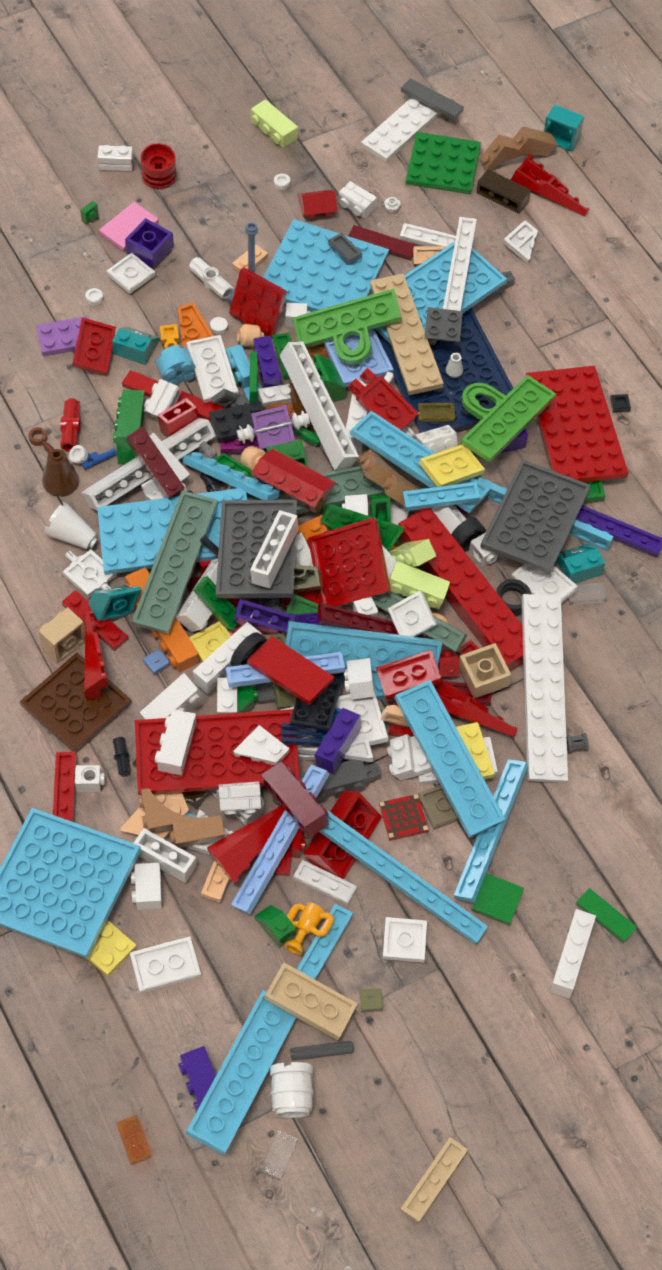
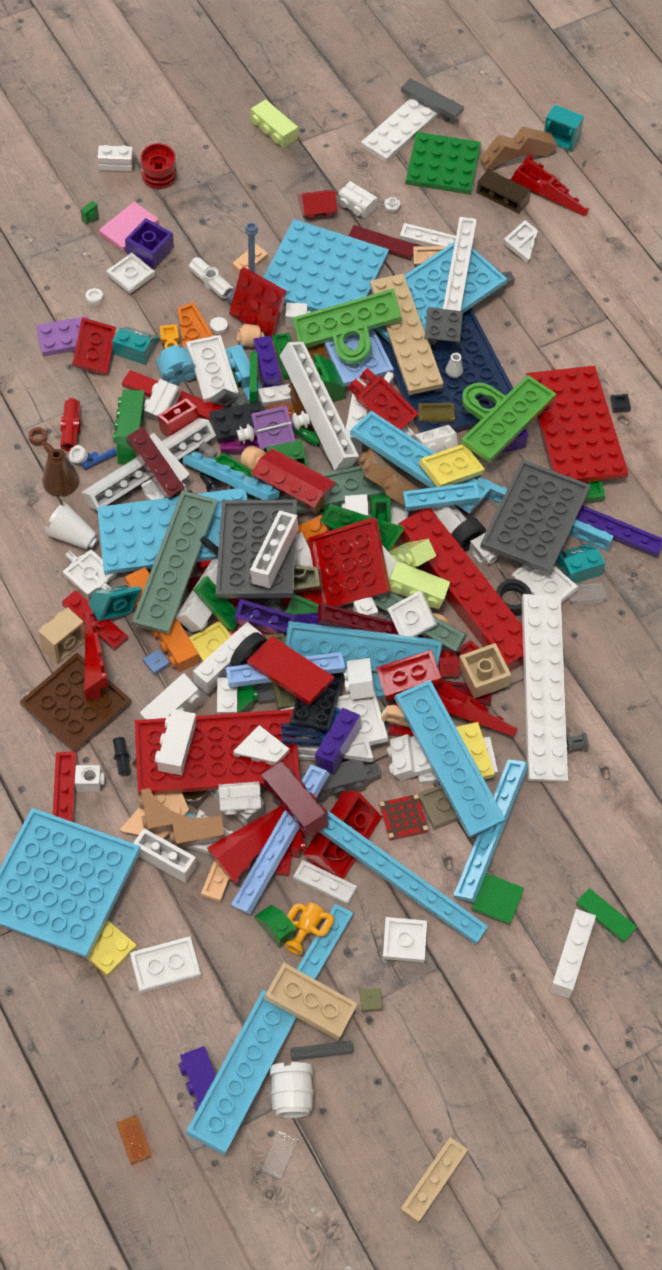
(147, 885): white brick -> none
(282, 181): white tile -> none
(344, 248): dark grey tile -> none

